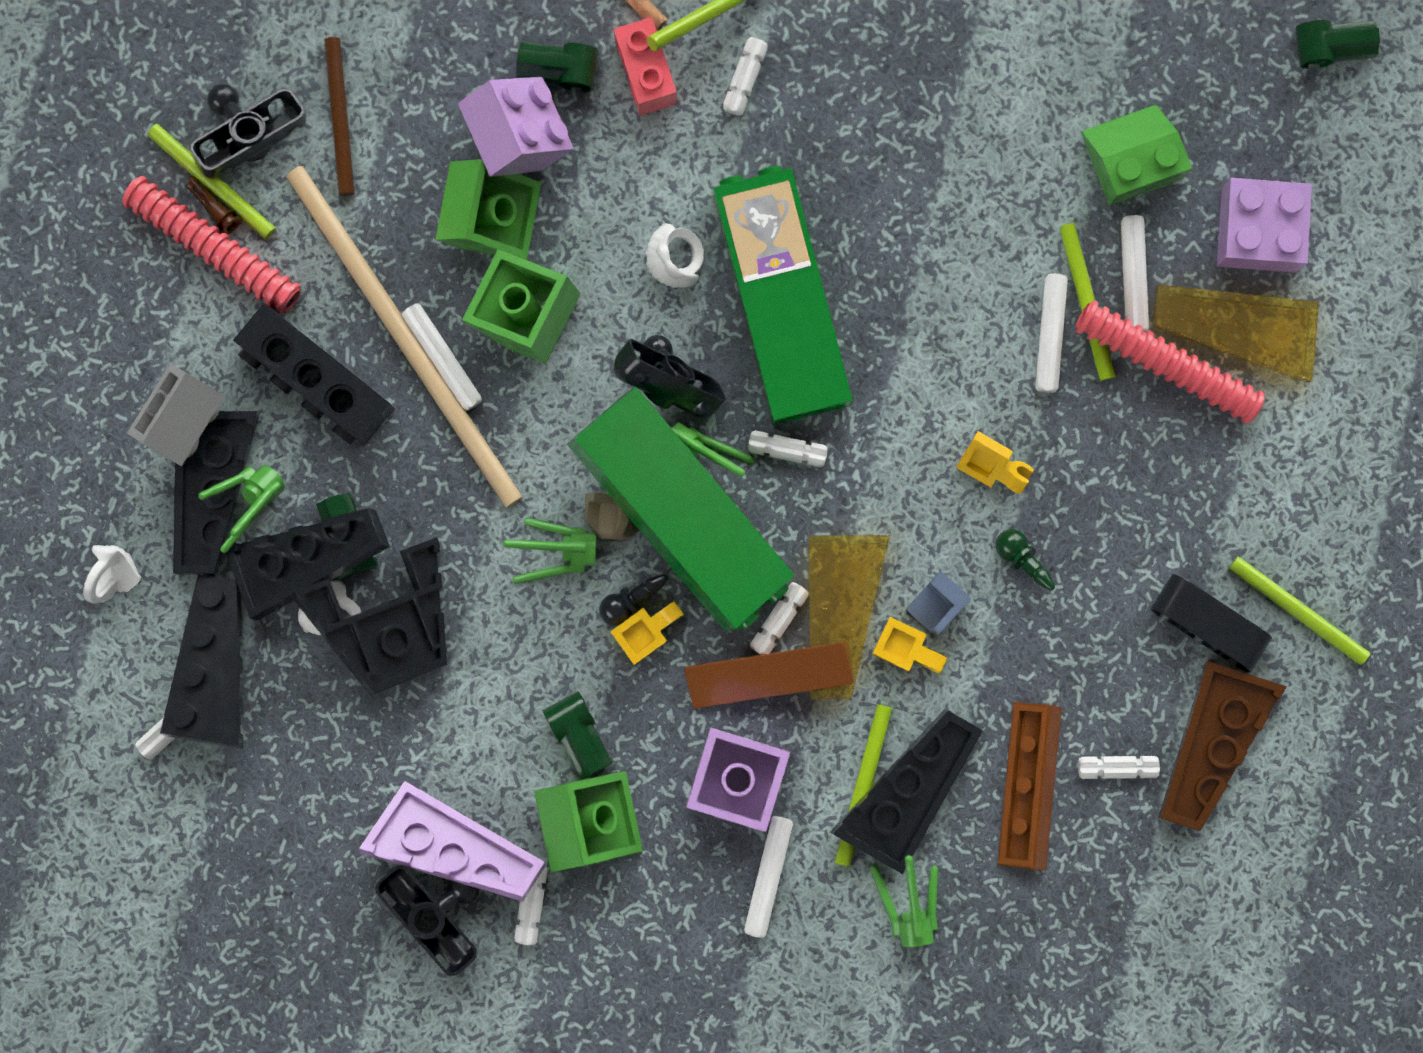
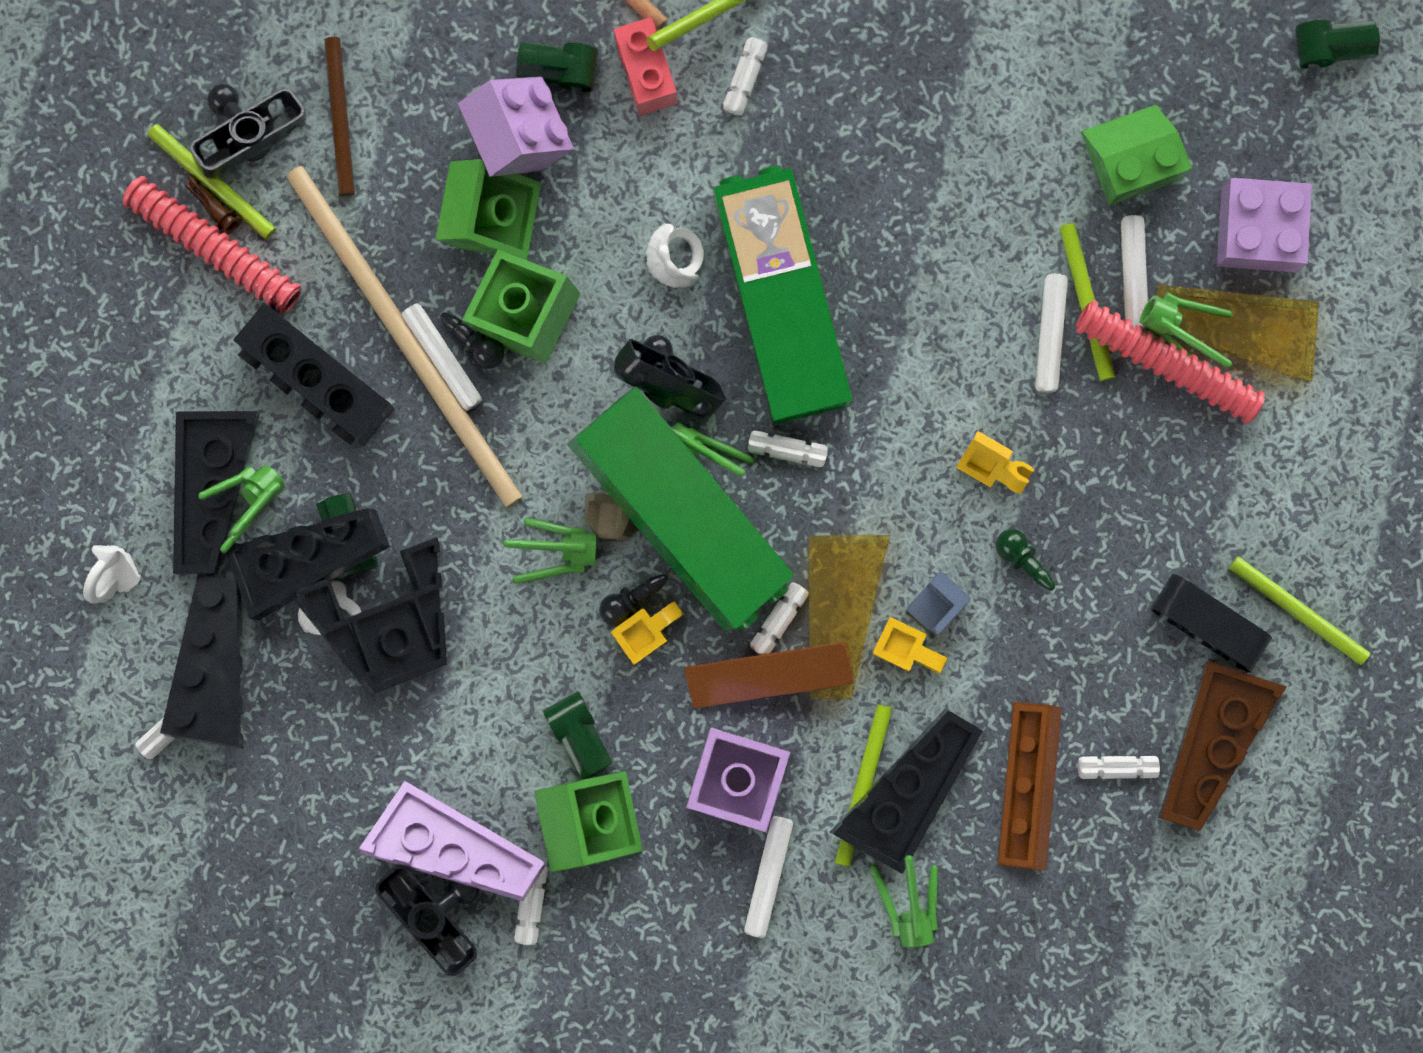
(176, 415): light grey brick -> none
(485, 350): none -> black bar
(1163, 319): none -> bright green plant

